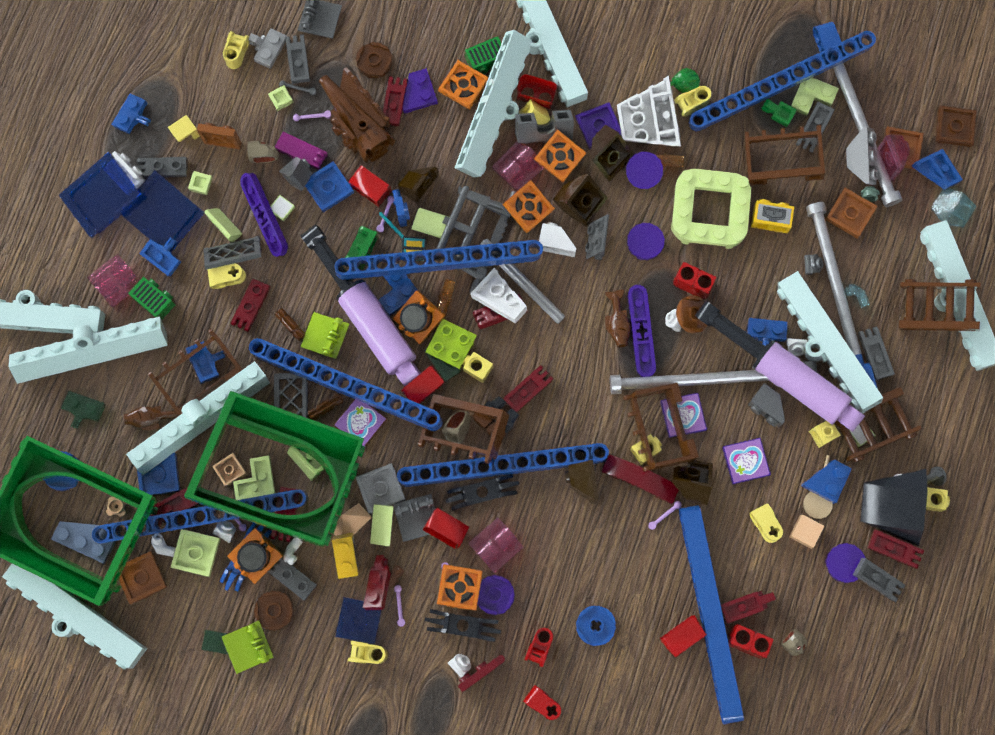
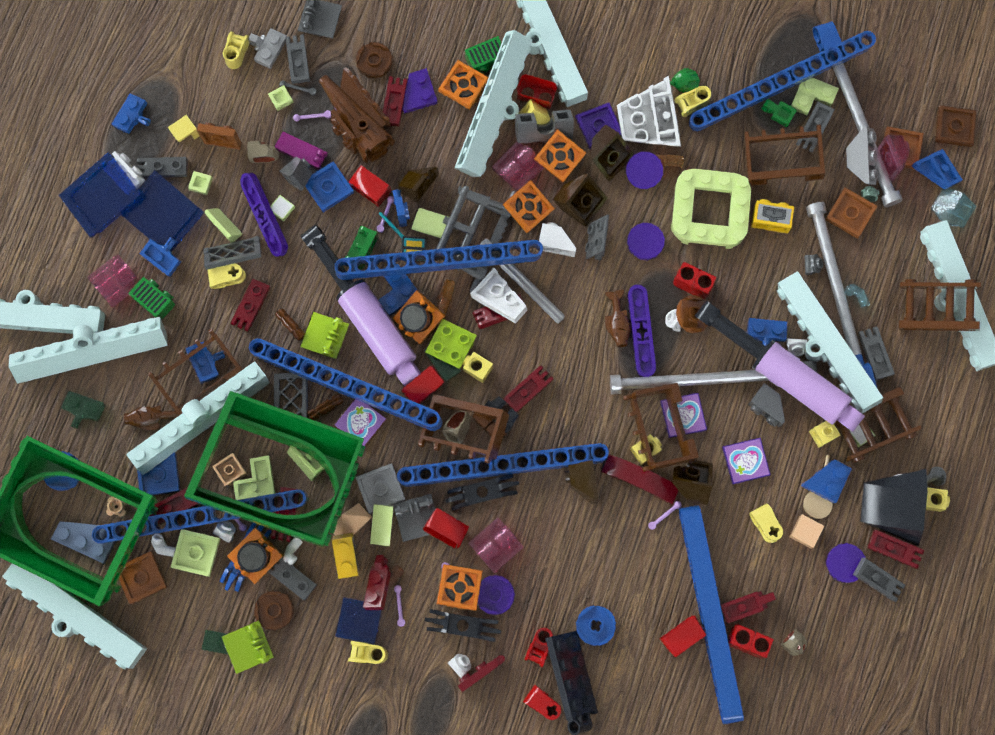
(572, 681): none -> black hinge

